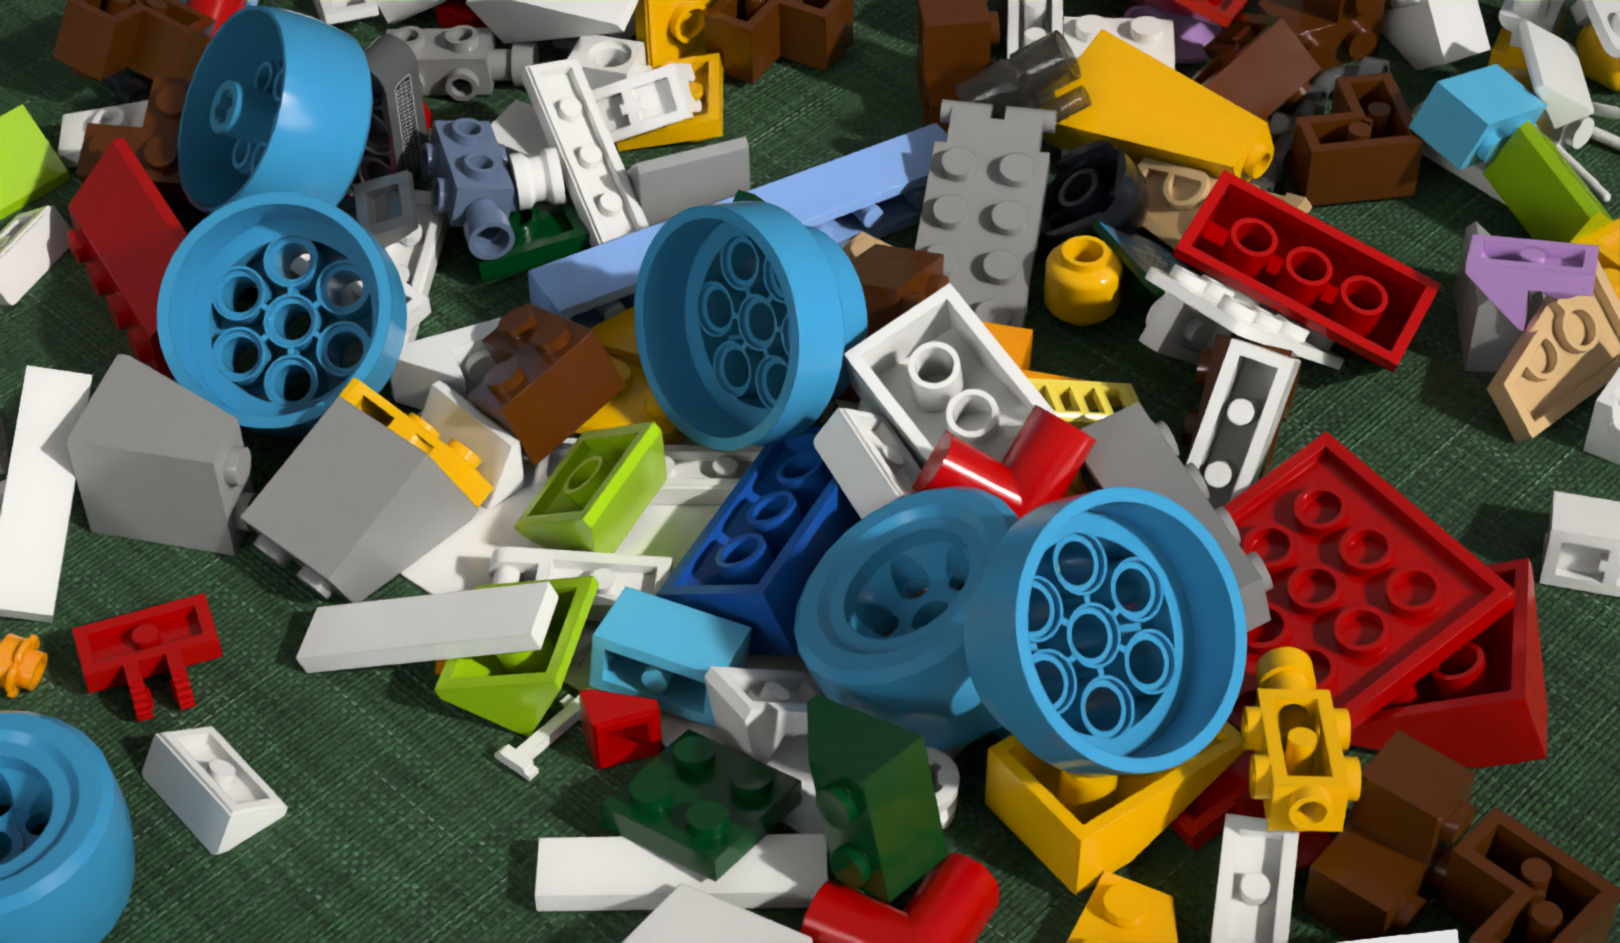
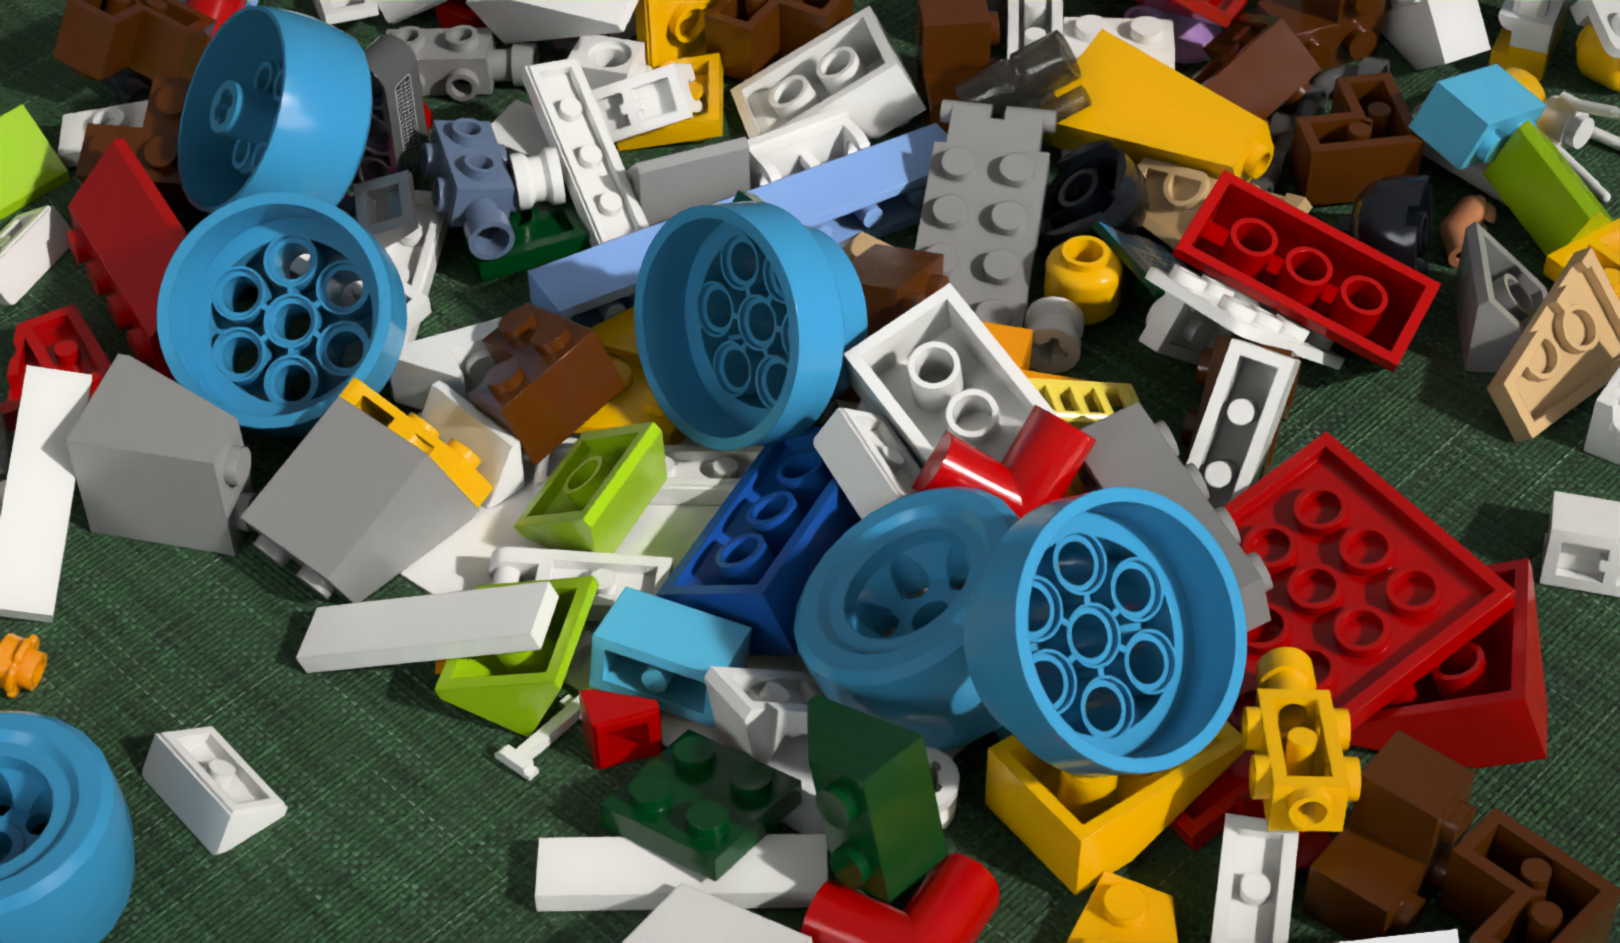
(54, 342): none -> red wing
(147, 645): red hinge -> none
(803, 146): none -> white hinge
(844, 66): none -> white slope
(1056, 334): none -> white wheel
(1394, 218): none -> black cylinder
(1464, 213): none -> nougat arm
(1513, 267): lavender slope -> none
(1555, 74): white slope -> none

